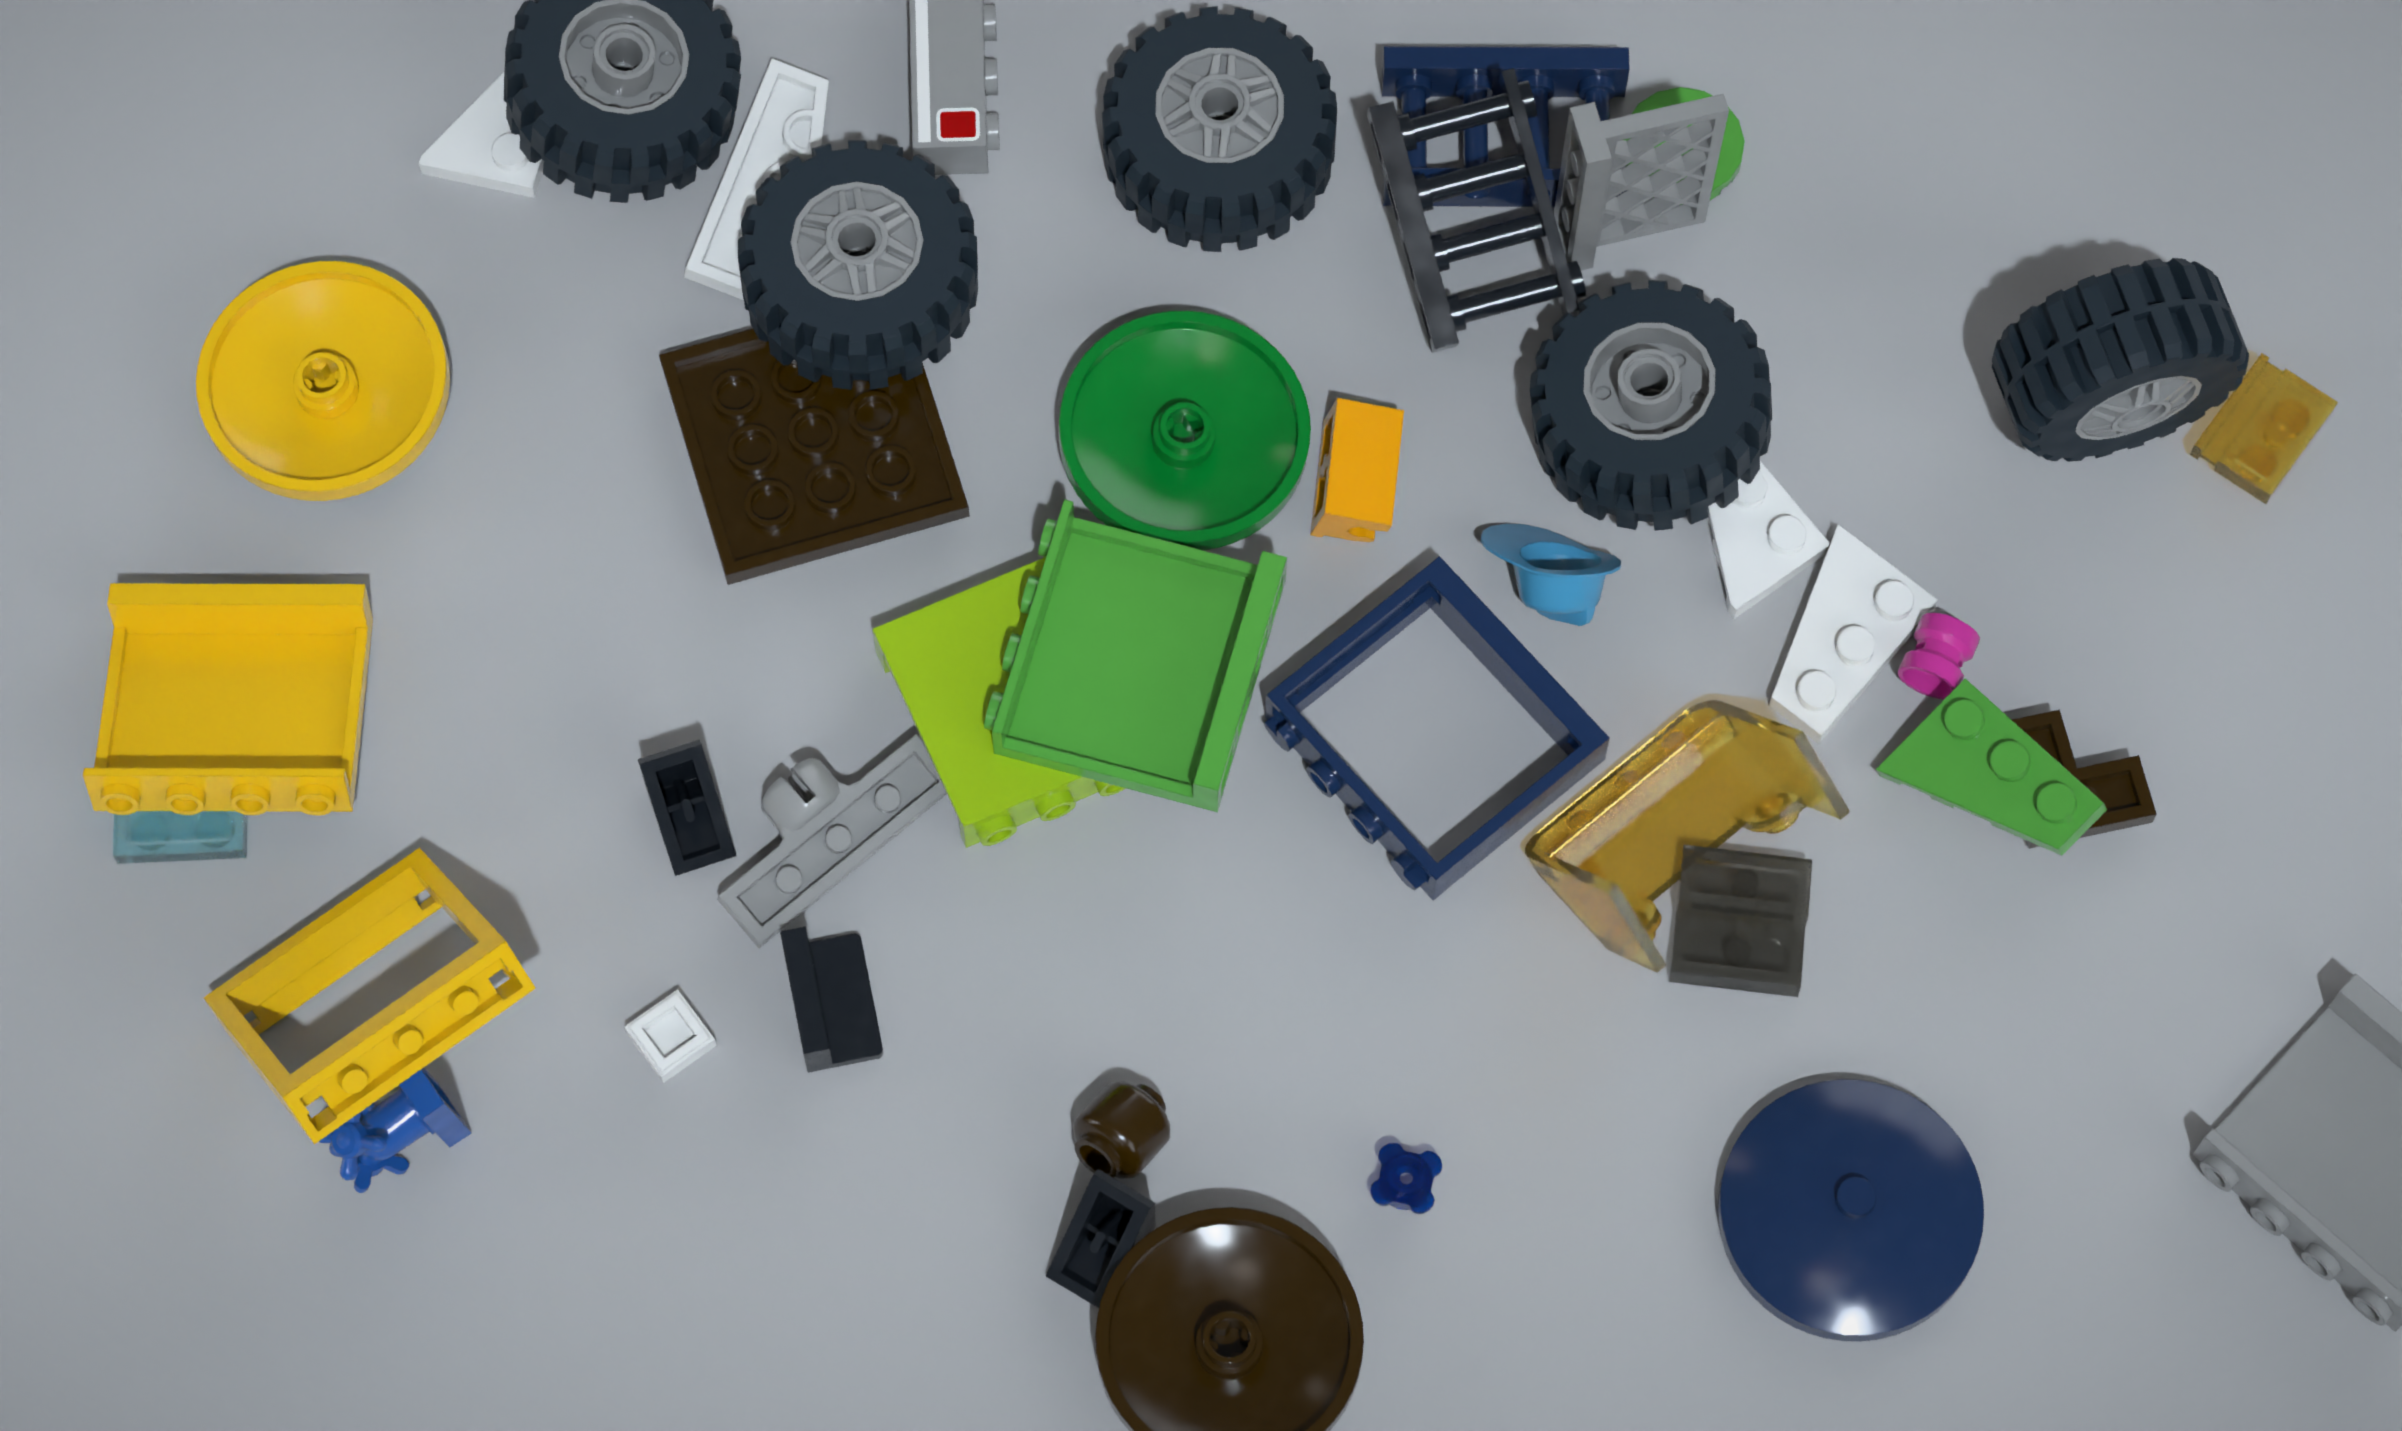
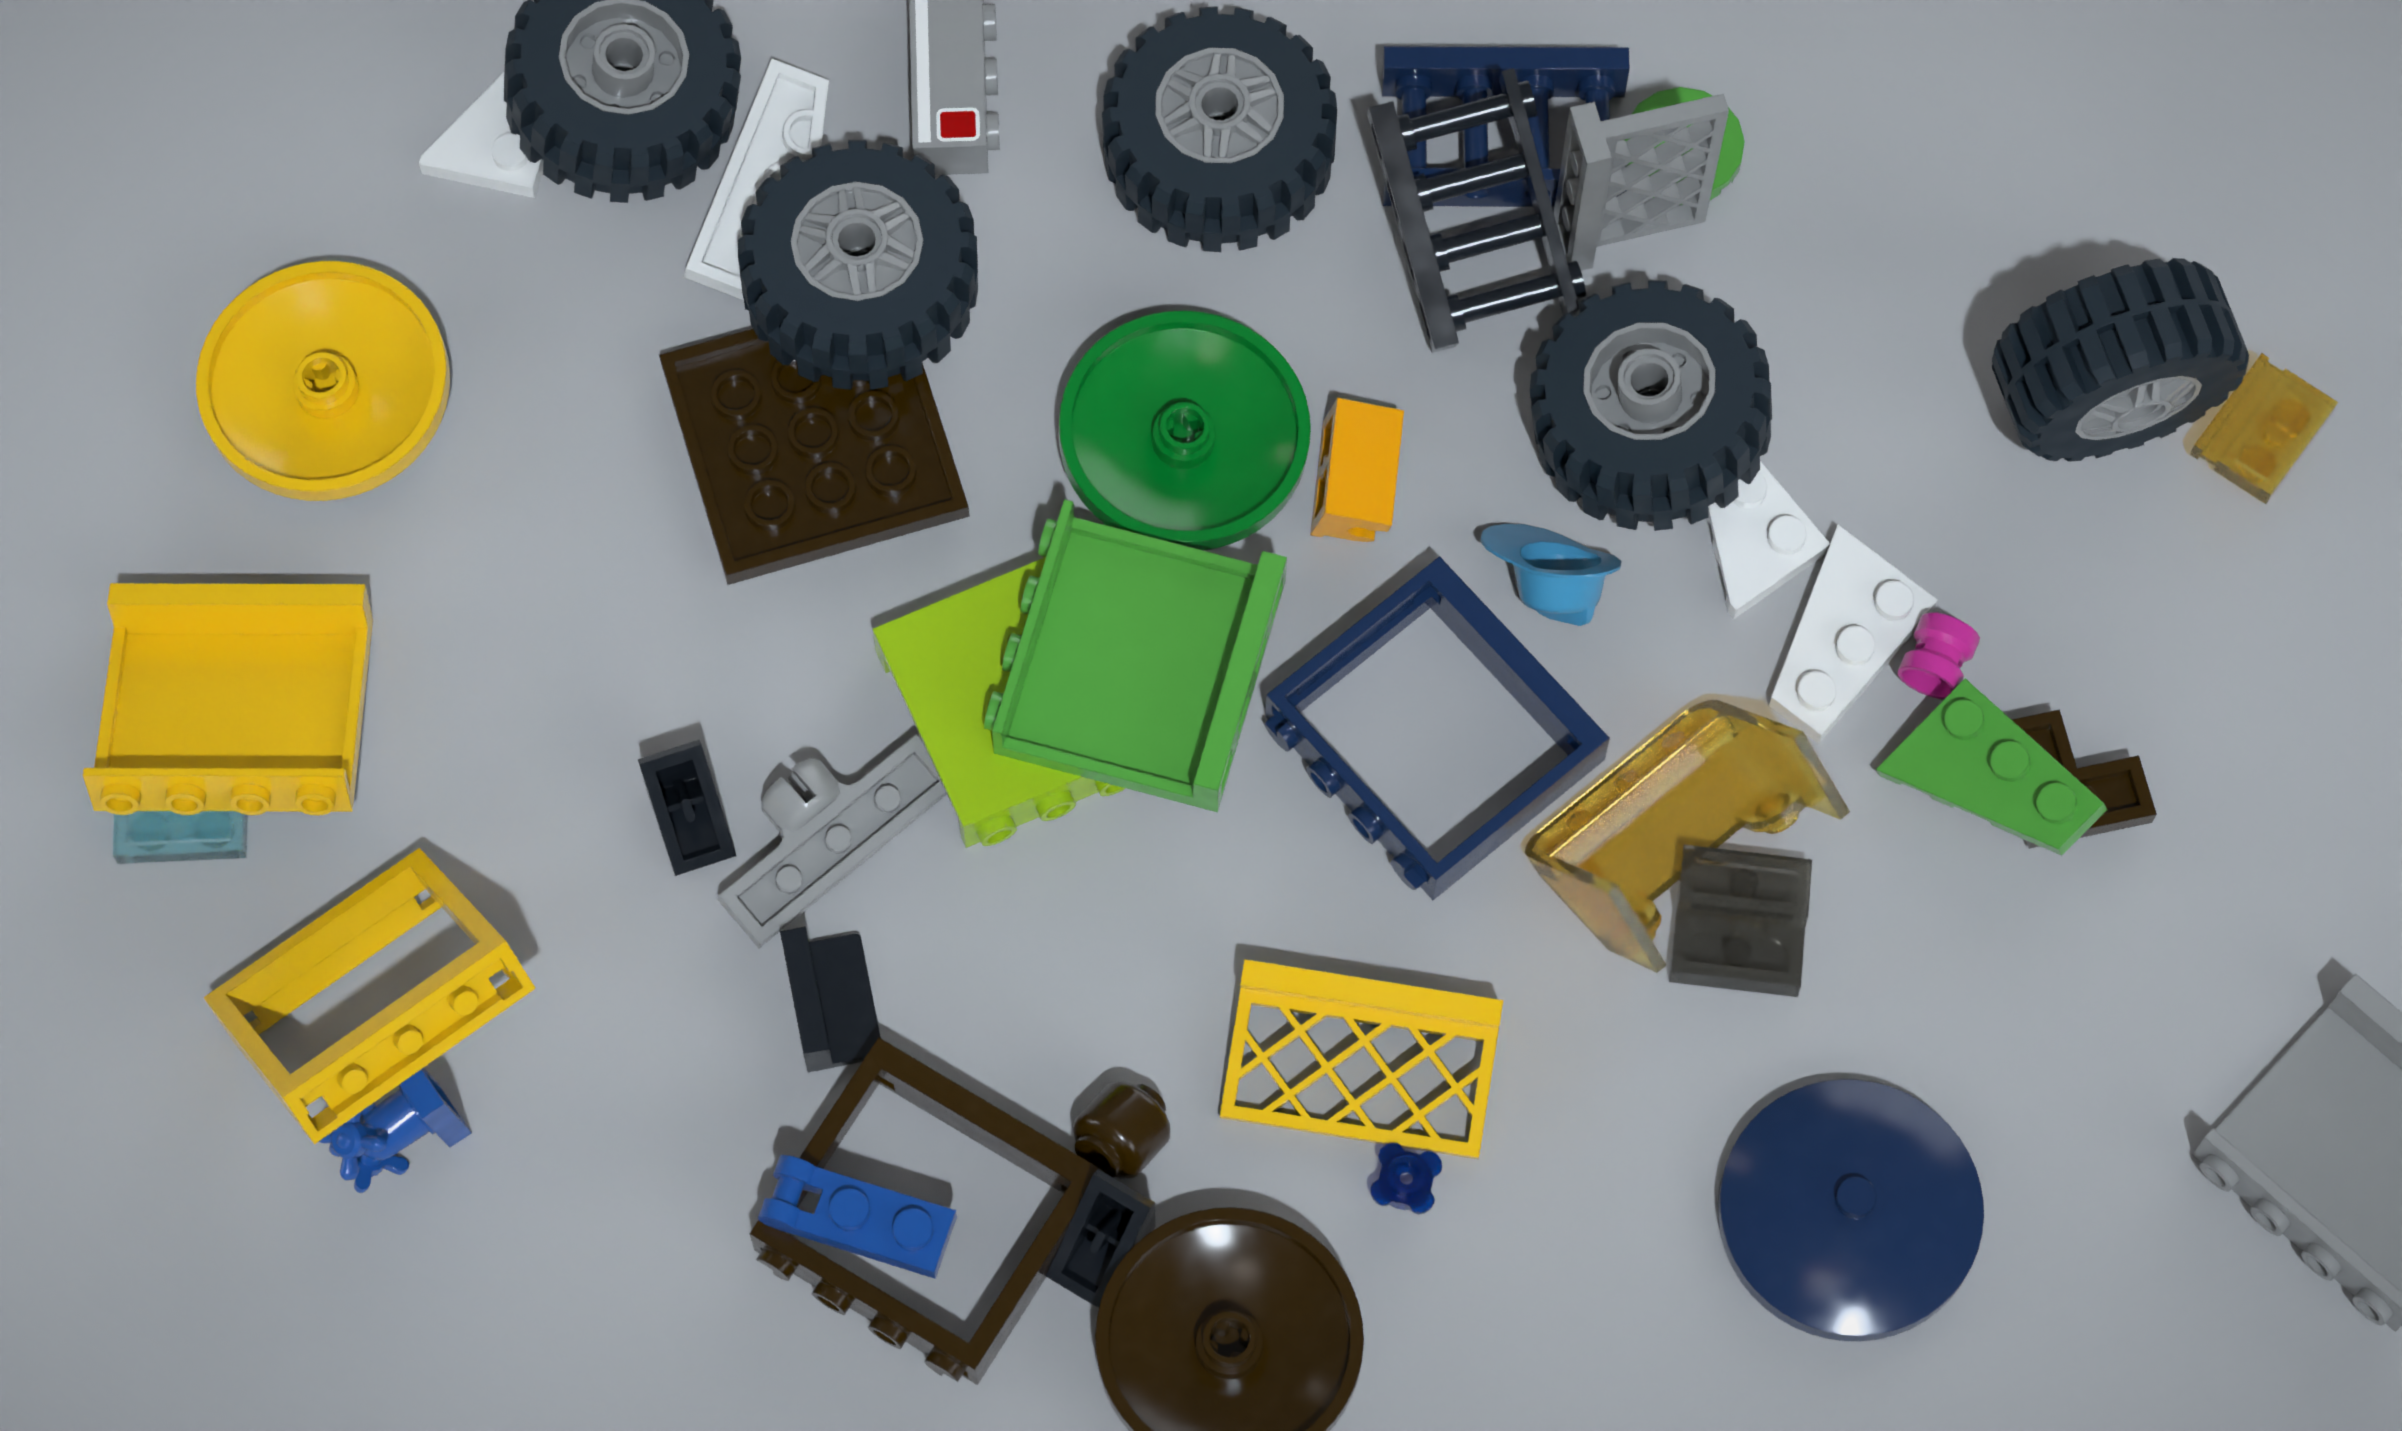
(670, 1036): white tile -> none
(859, 1217): none -> blue plate
(988, 1126): none -> dark brown window
(1371, 1003): none -> yellow fence

